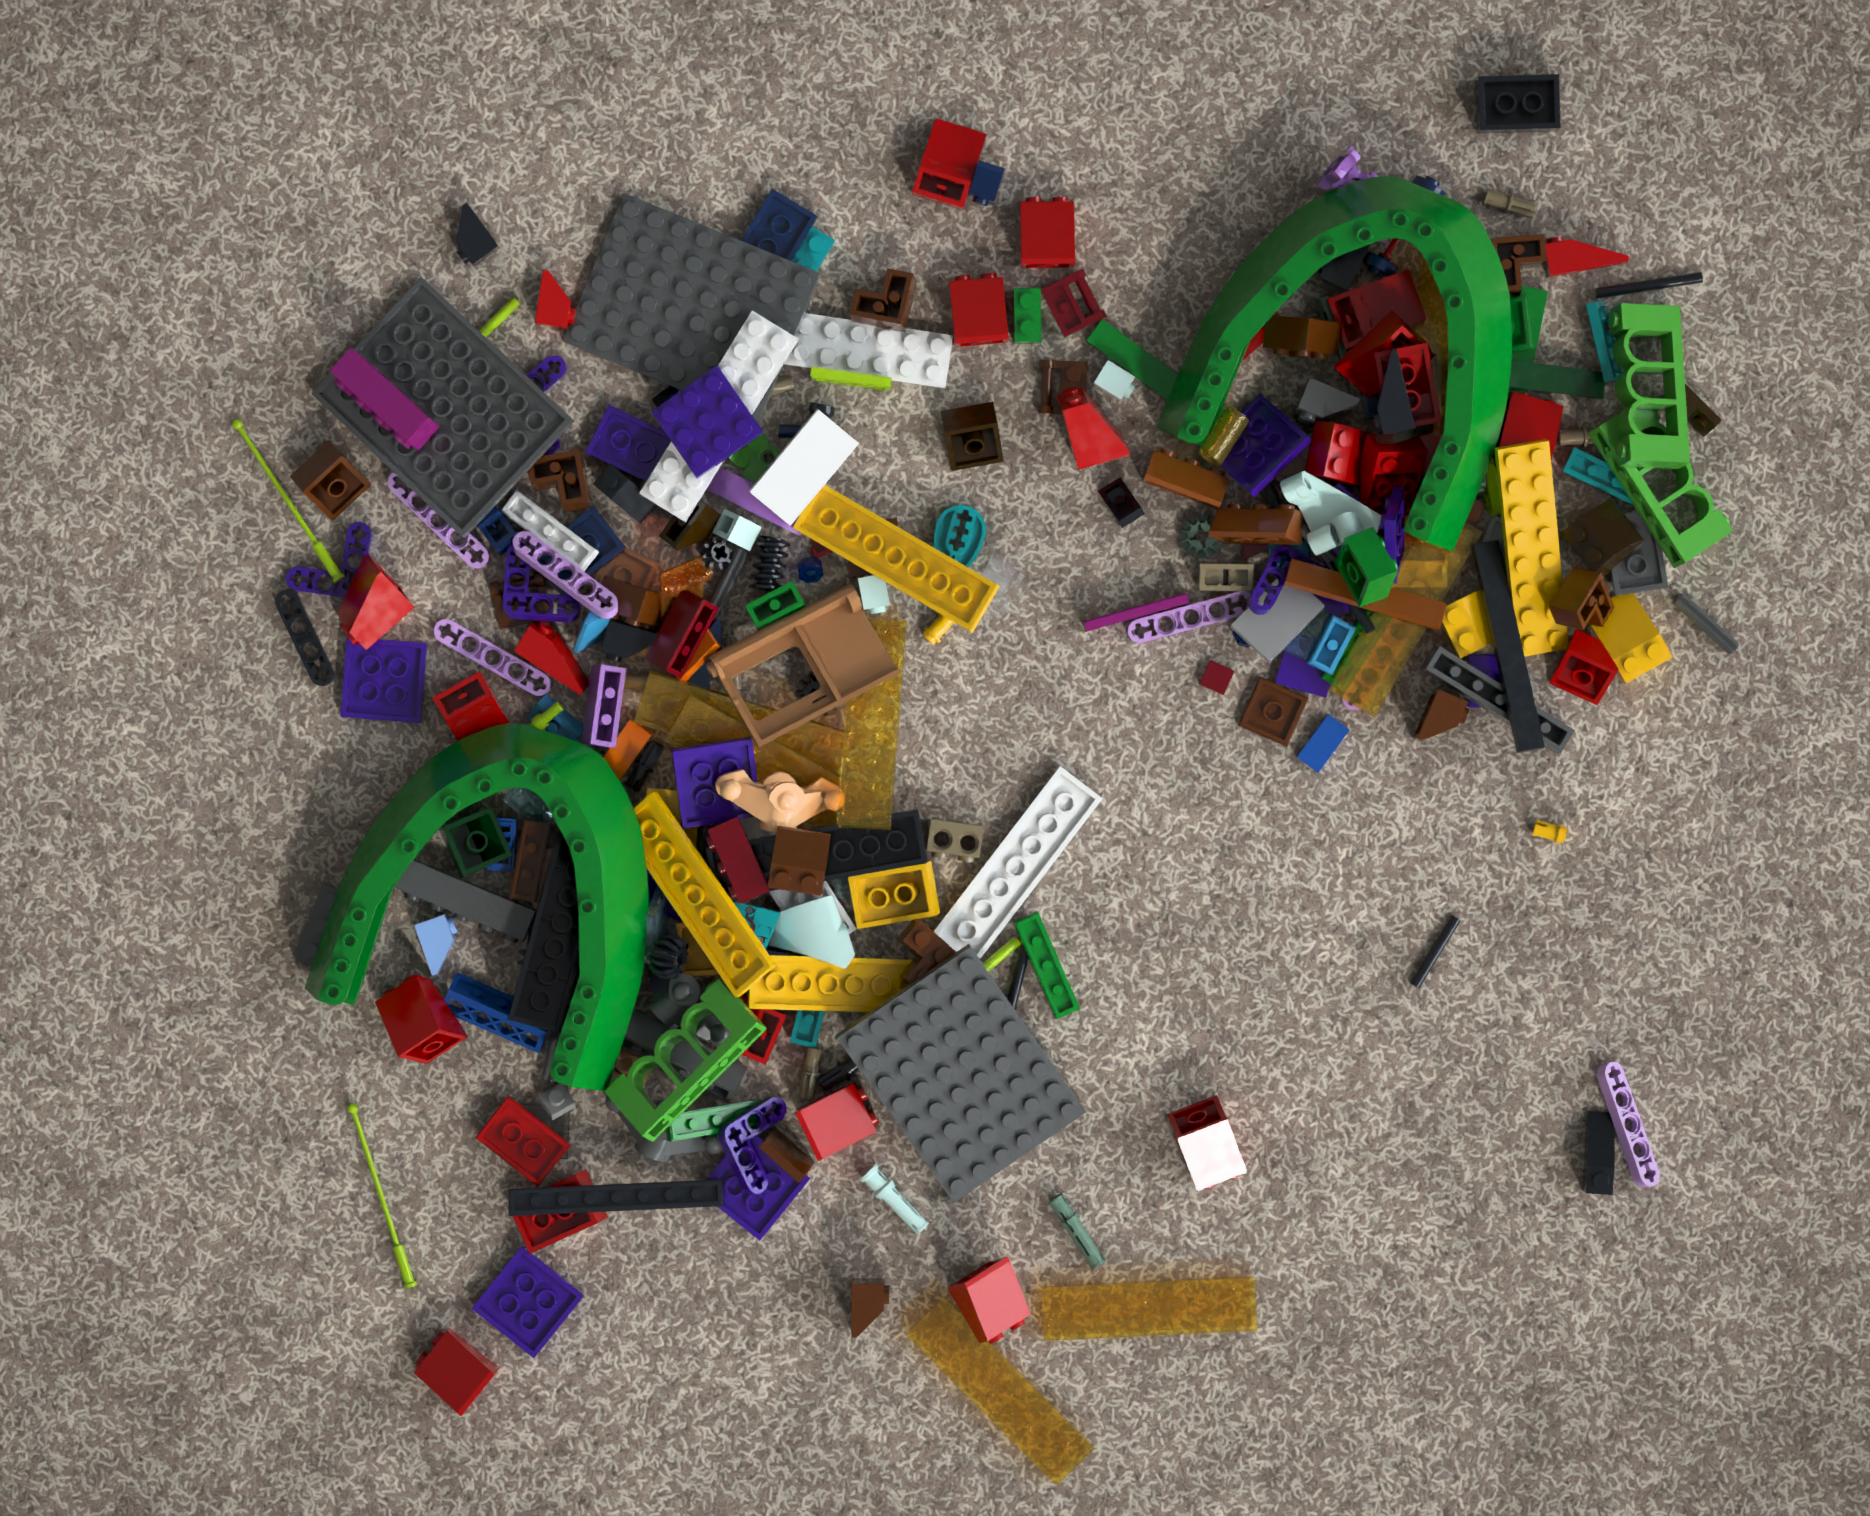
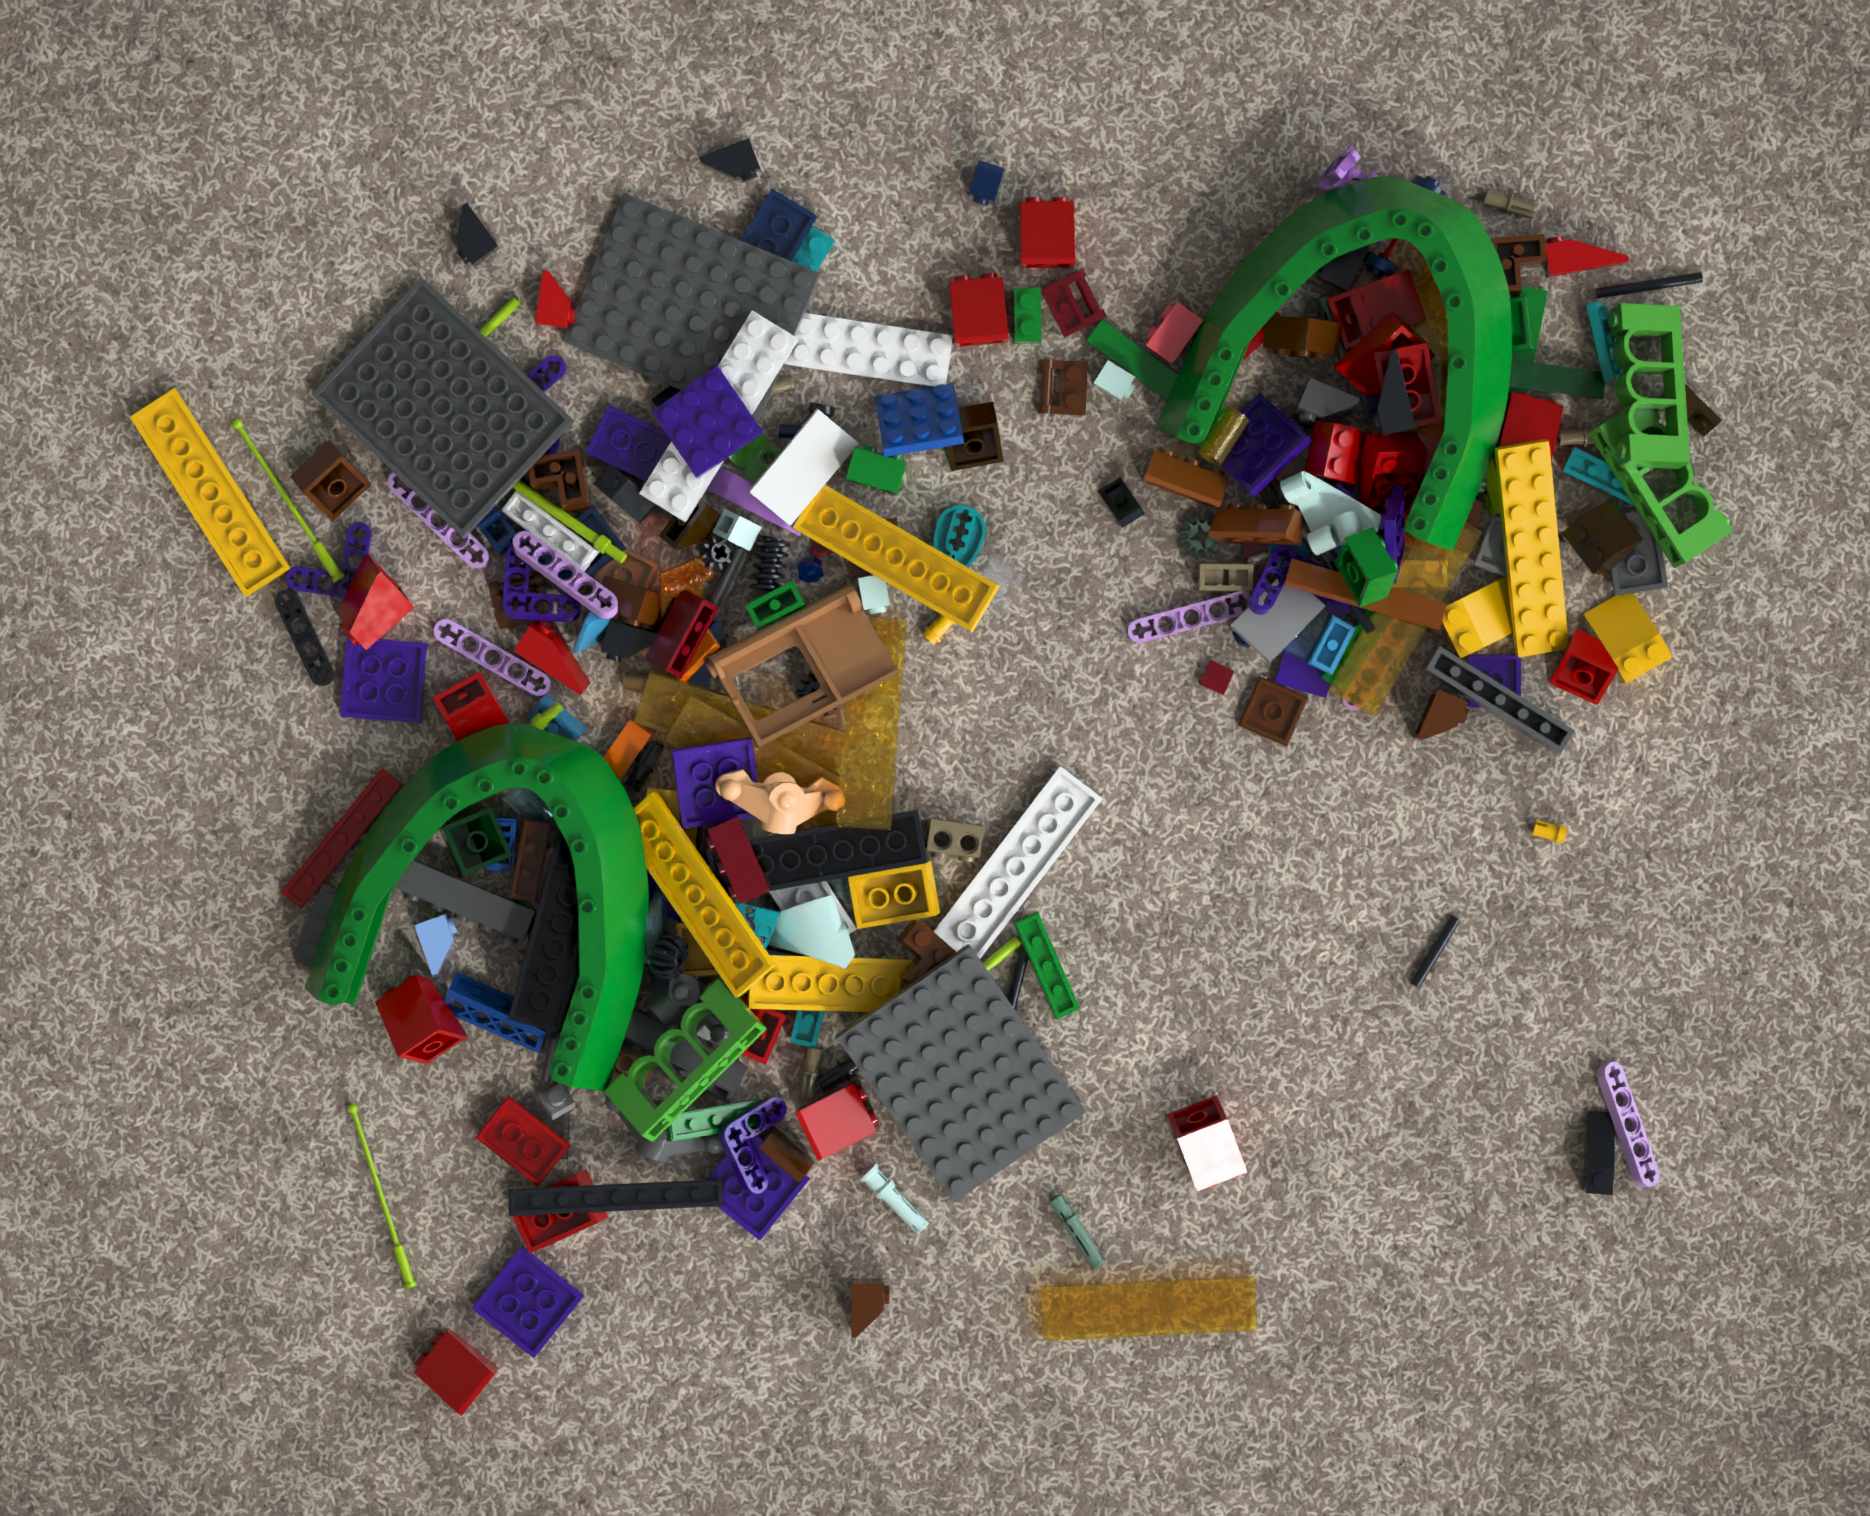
(210, 492): none -> yellow plate
(342, 838): none -> red tile
(389, 404): magenta brick -> none
(600, 542): none -> lime bar
(603, 706): medium lavender brick -> none
(734, 161): none -> black slope
(799, 860): reddish brown slope -> none
(851, 379): lime tile -> none
(876, 470): none -> green brick
(891, 307): reddish brown brick -> none
(919, 419): none -> blue plate
(949, 164): red slope -> none
(991, 1300): slope -> none
(1000, 1391): clear yellow plate -> none
(1089, 430): red slope -> none
(1136, 612): magenta tile -> none
(1173, 333): none -> coral brick
(1323, 743): blue tile -> none
(1403, 435): clear smoke tile -> none
(1507, 646): black tile -> none
(1517, 103): black brick -> none
(1582, 600): reddish brown brick -> none
(1705, 623): dark grey axle -> none

